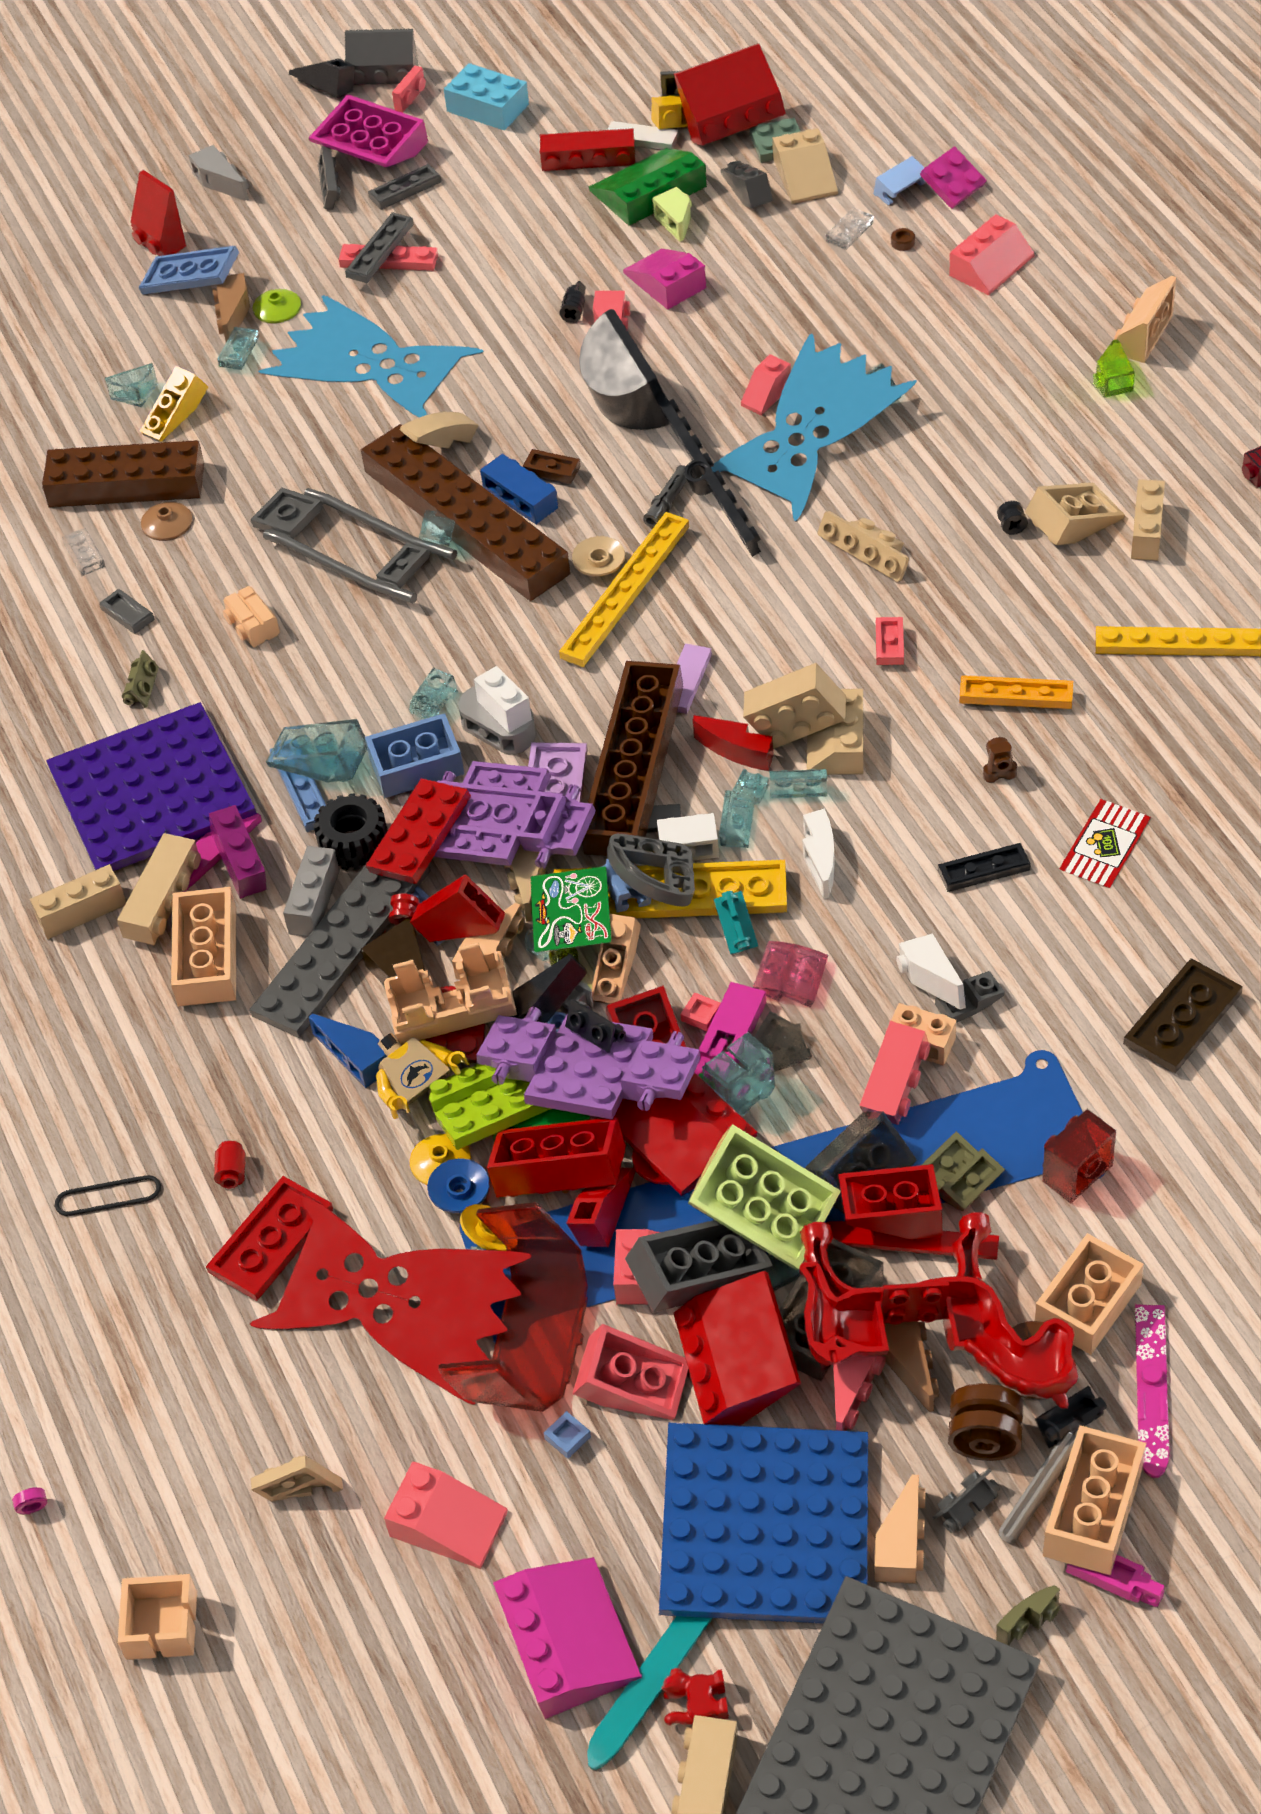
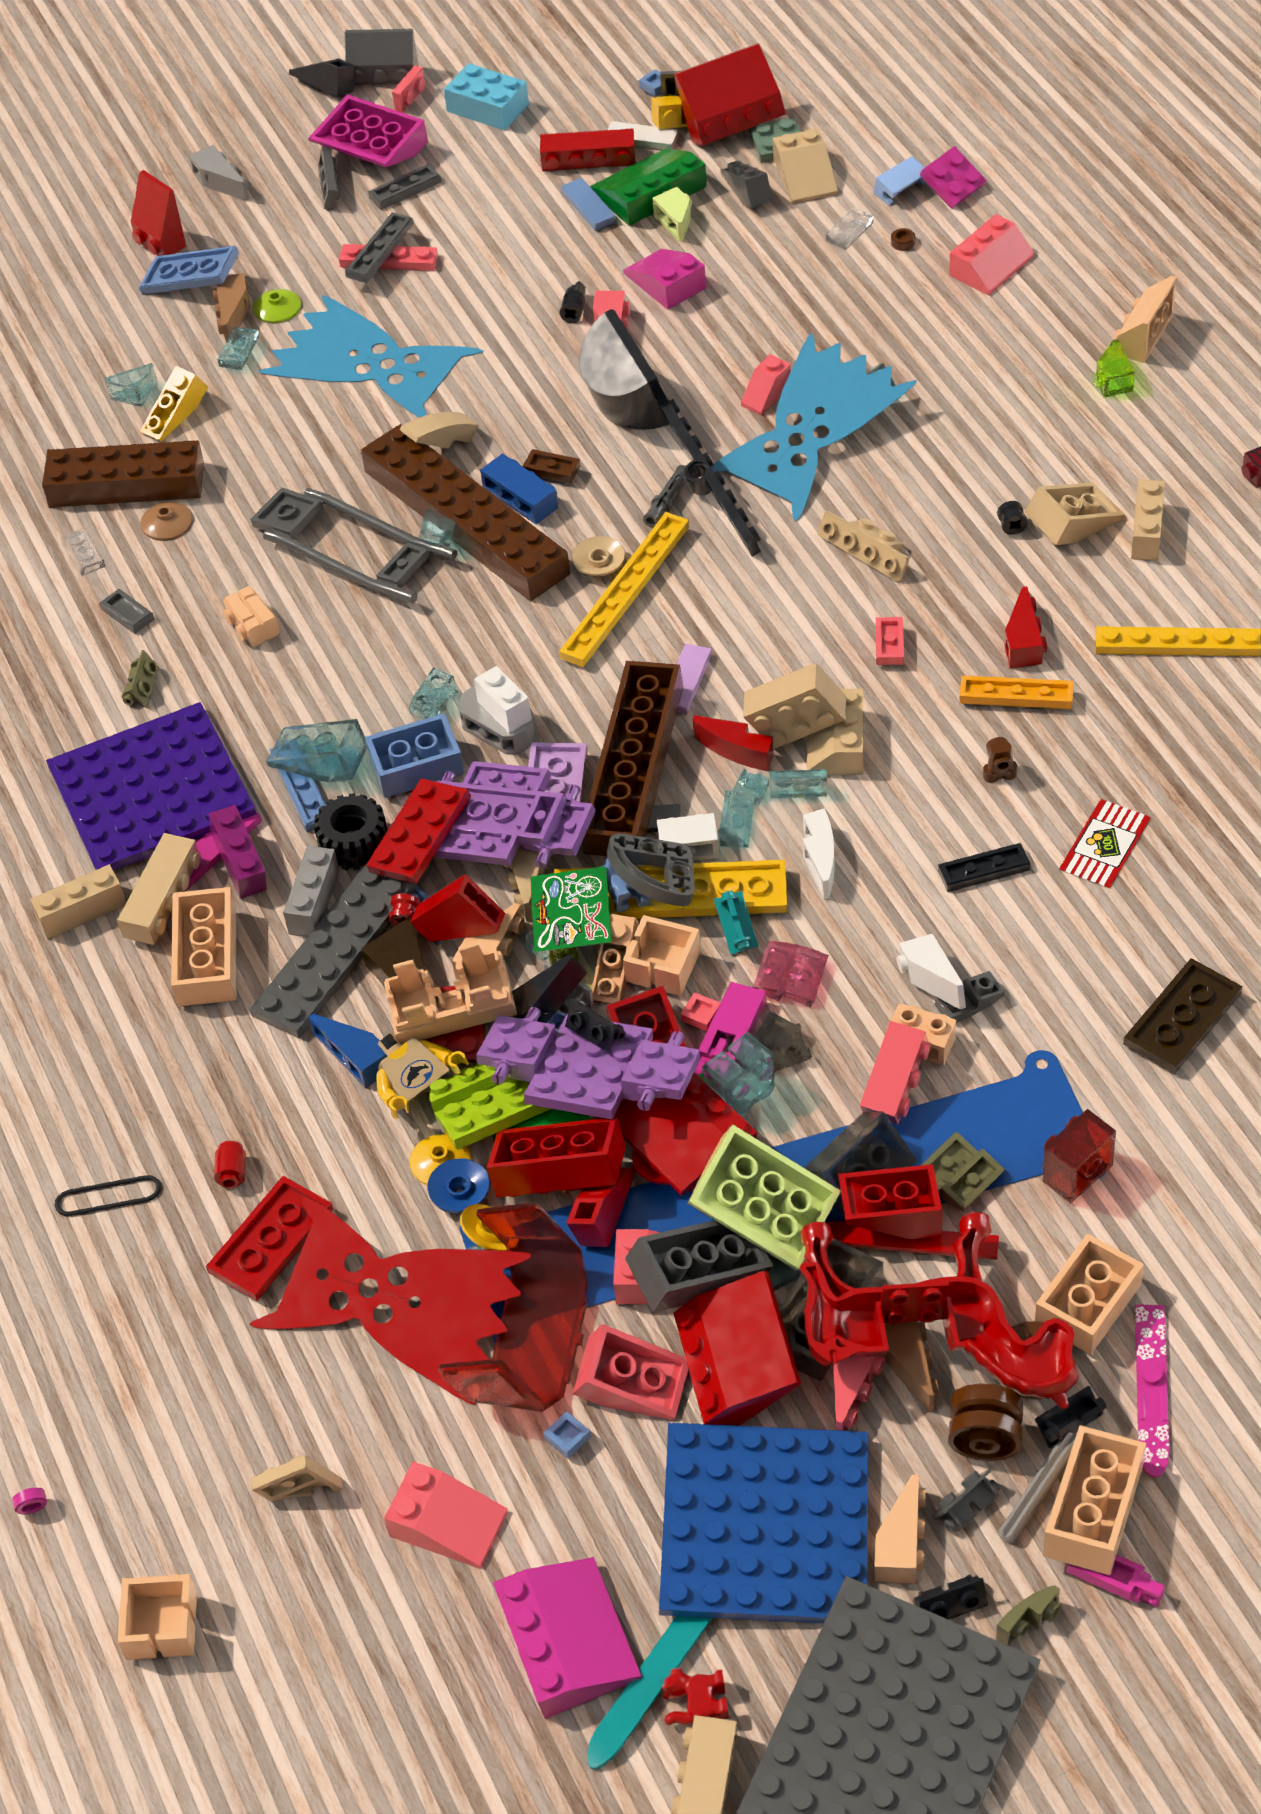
(588, 204): none -> medium blue tile
(651, 83): none -> medium blue plate
(662, 955): none -> light nougat piece
(960, 1598): none -> black hinge
(1022, 634): none -> red slope

